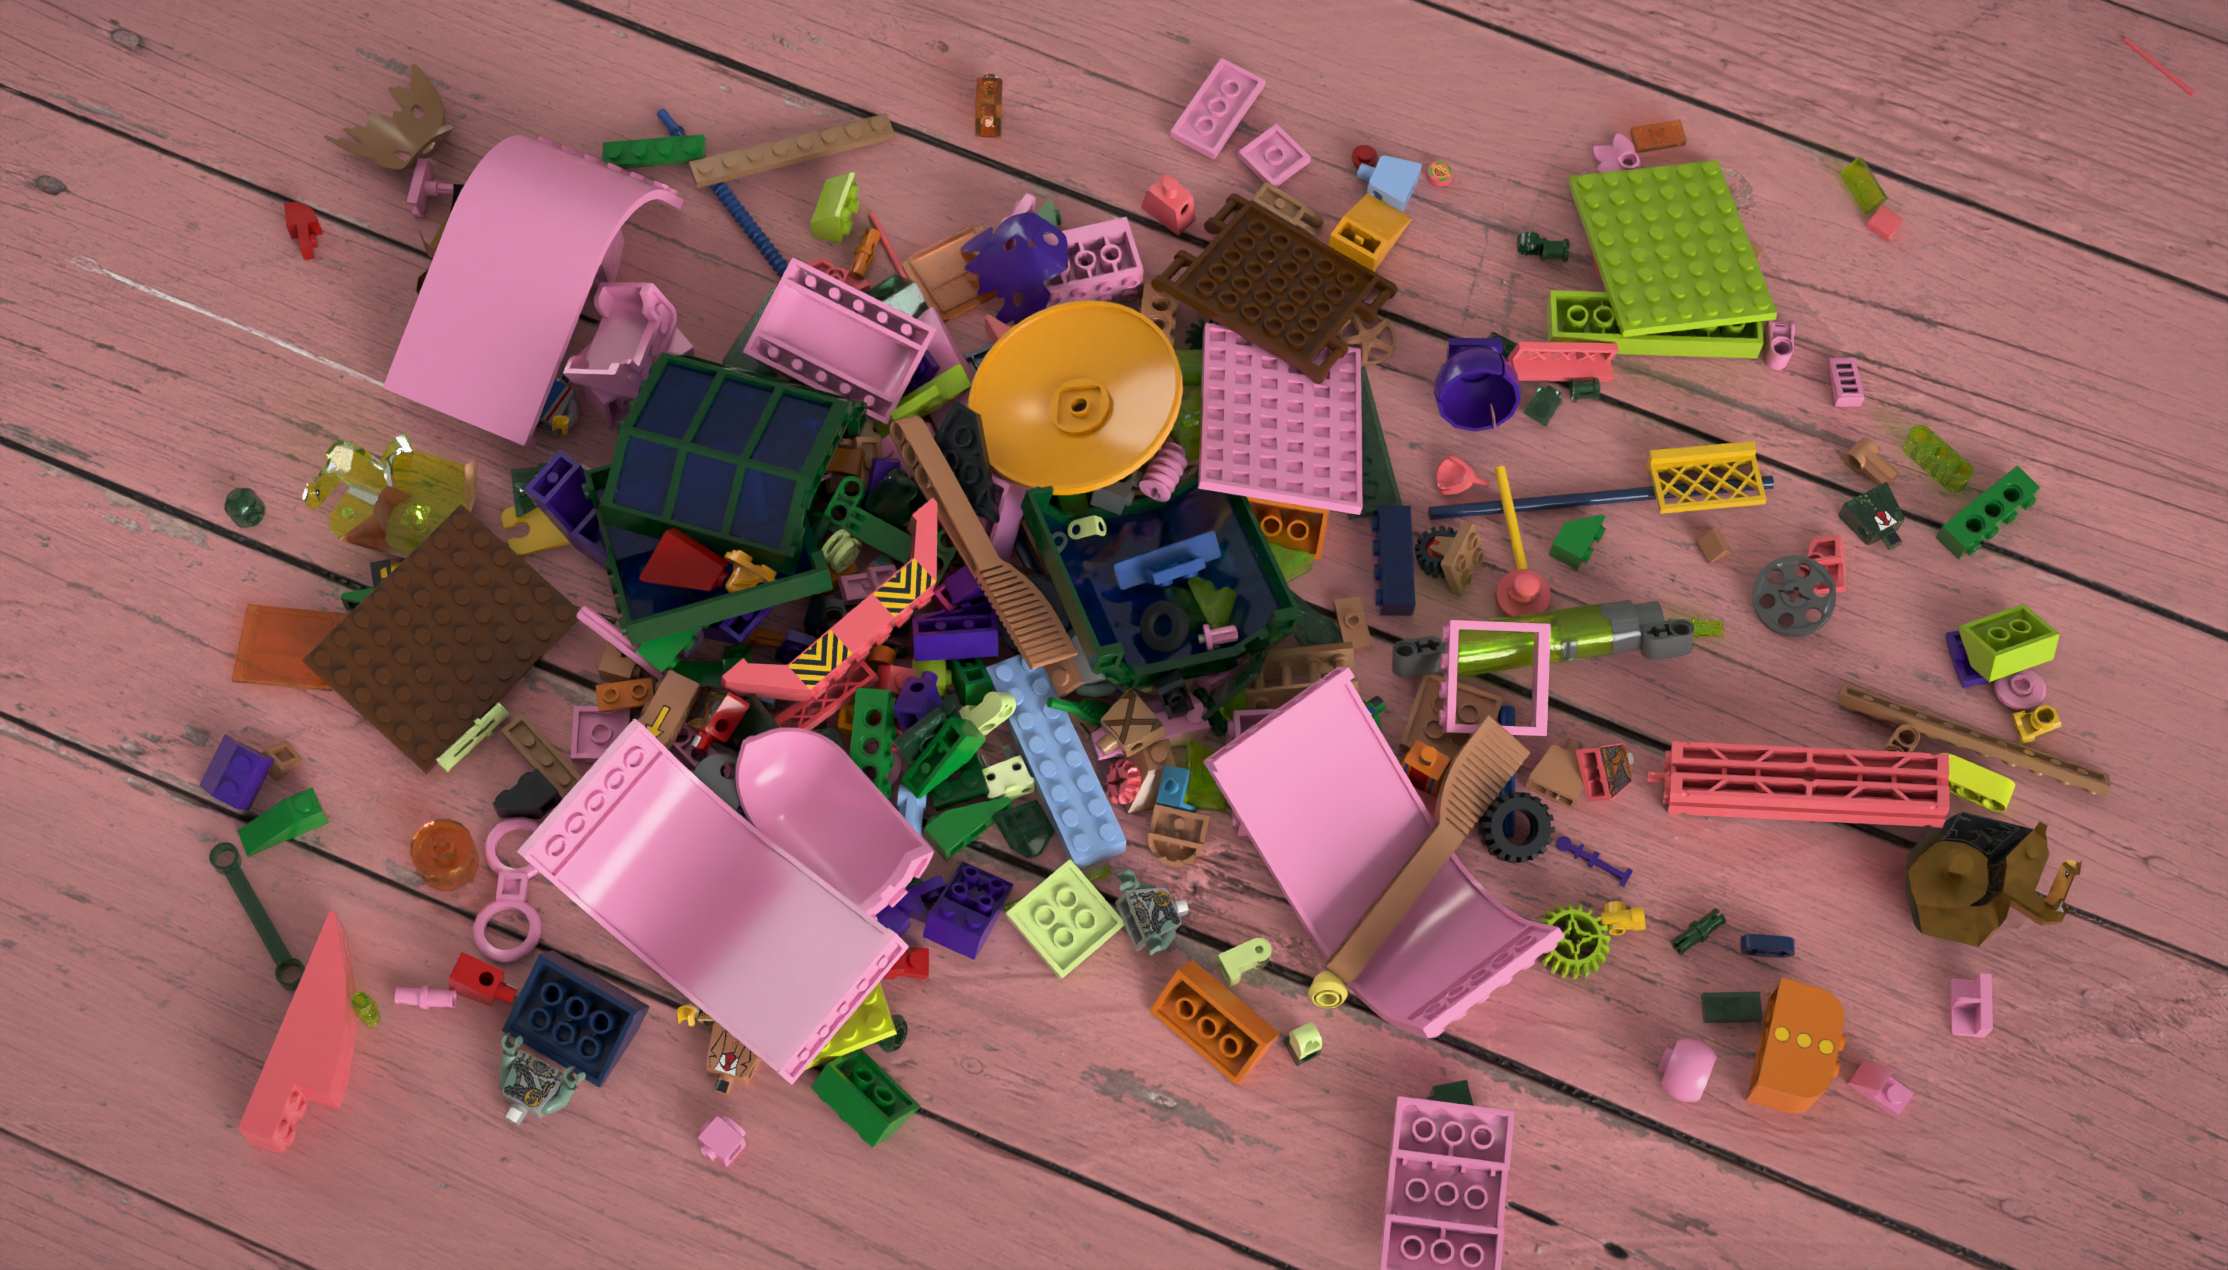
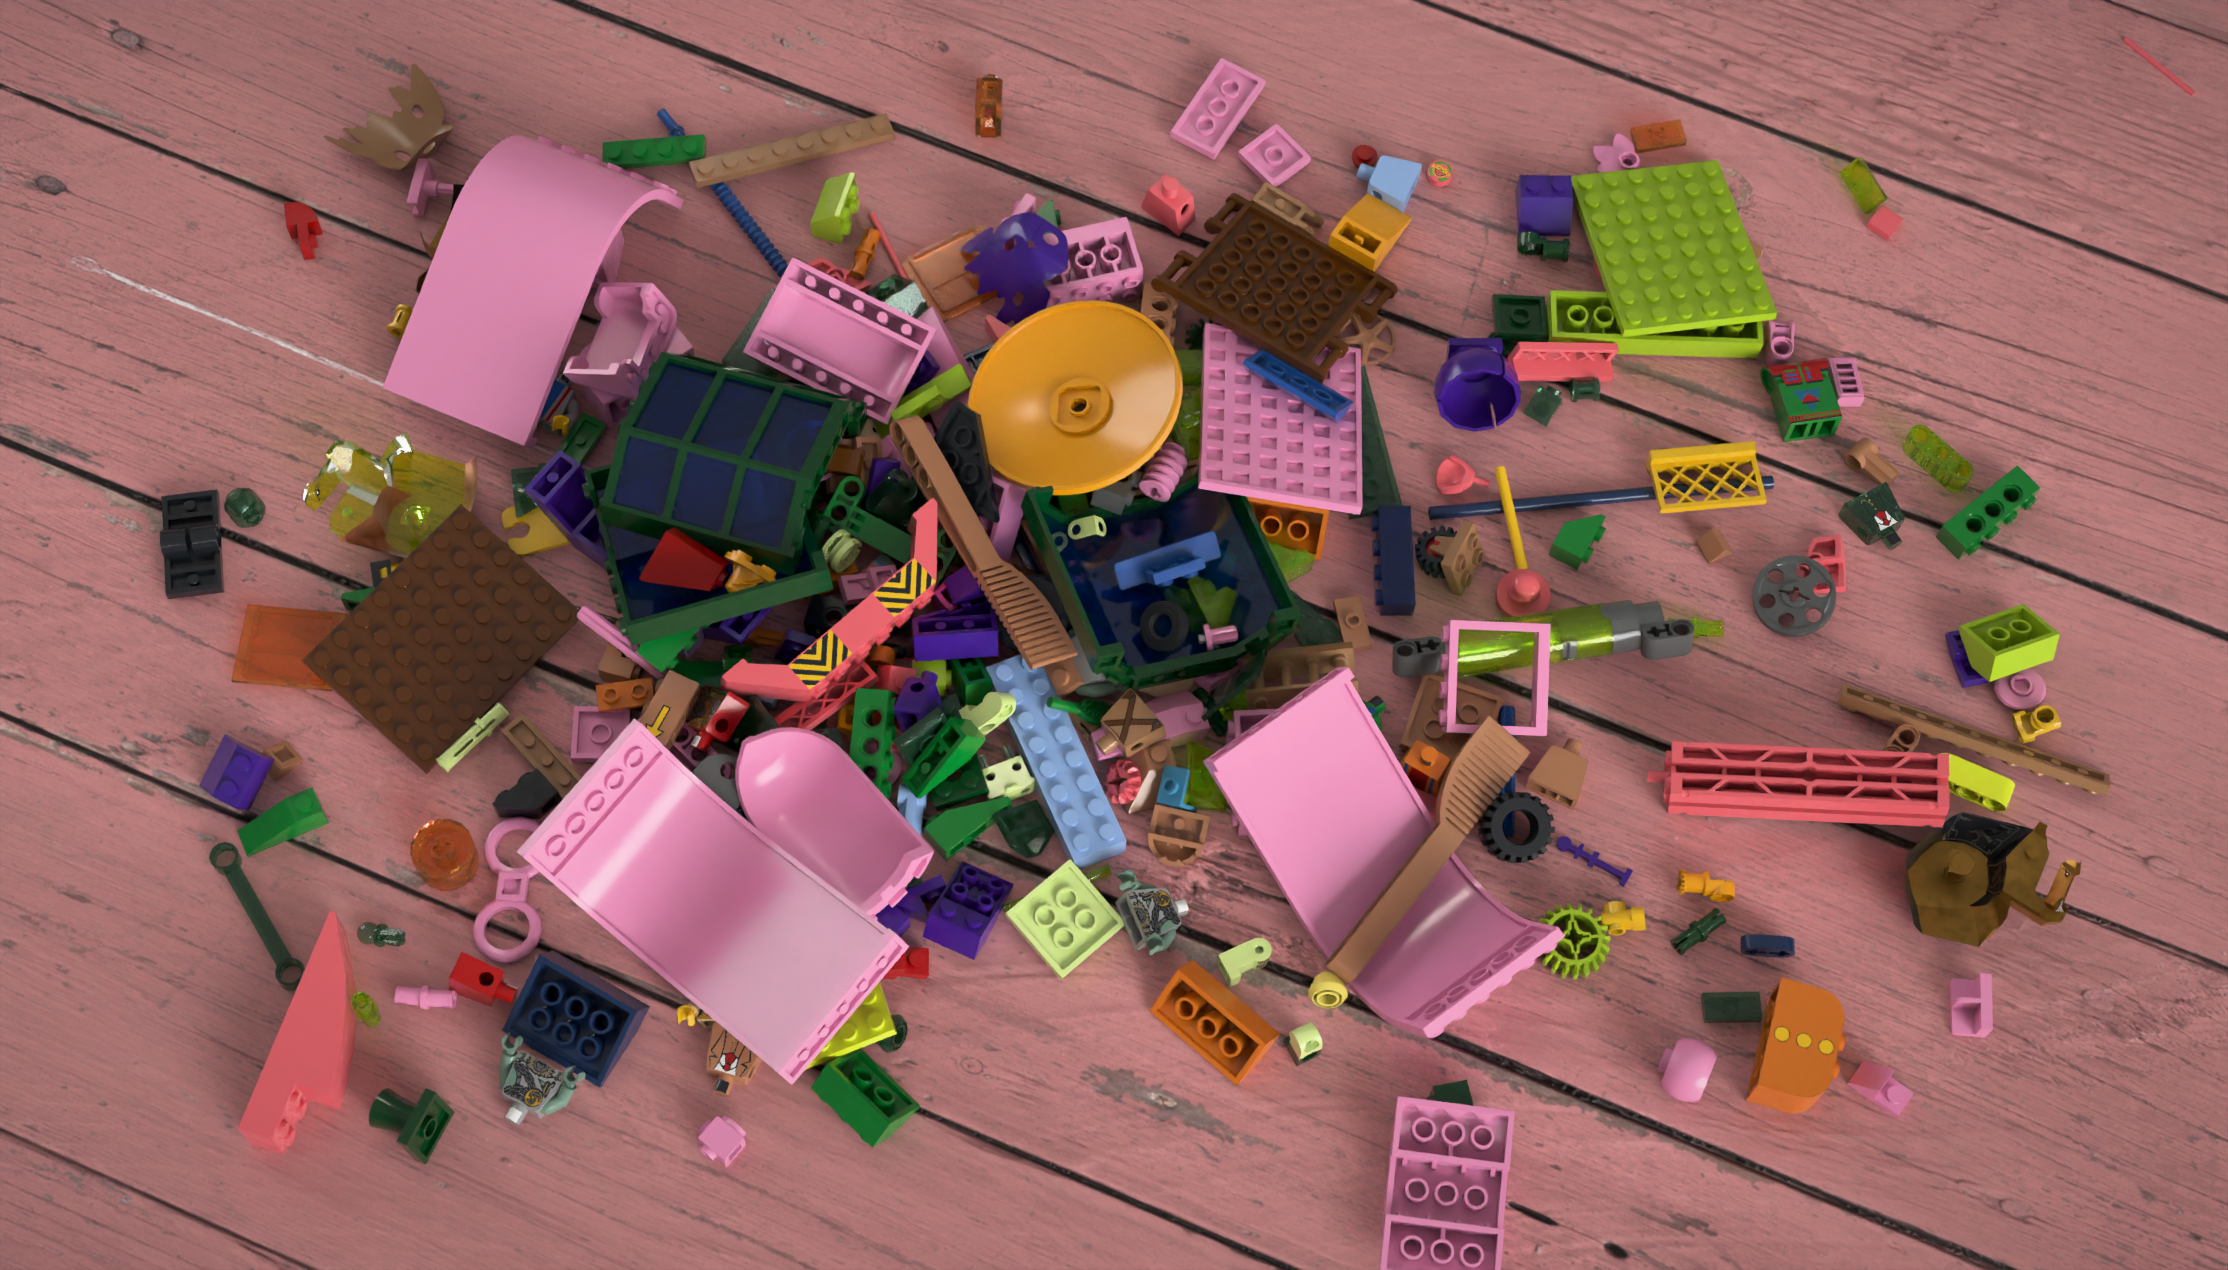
(192, 544): none -> black plate
(380, 935): none -> axle
(400, 321): none -> yellow bush
(418, 1124): none -> dark green plant
(583, 438): none -> green plate
(1173, 694): black slope -> none
(1298, 385): none -> blue slope
(1520, 318): none -> dark green plate
(1544, 204): none -> dark purple slope
(1605, 770): torso -> none
(1701, 883): none -> light orange connector
(1802, 399): none -> green piece

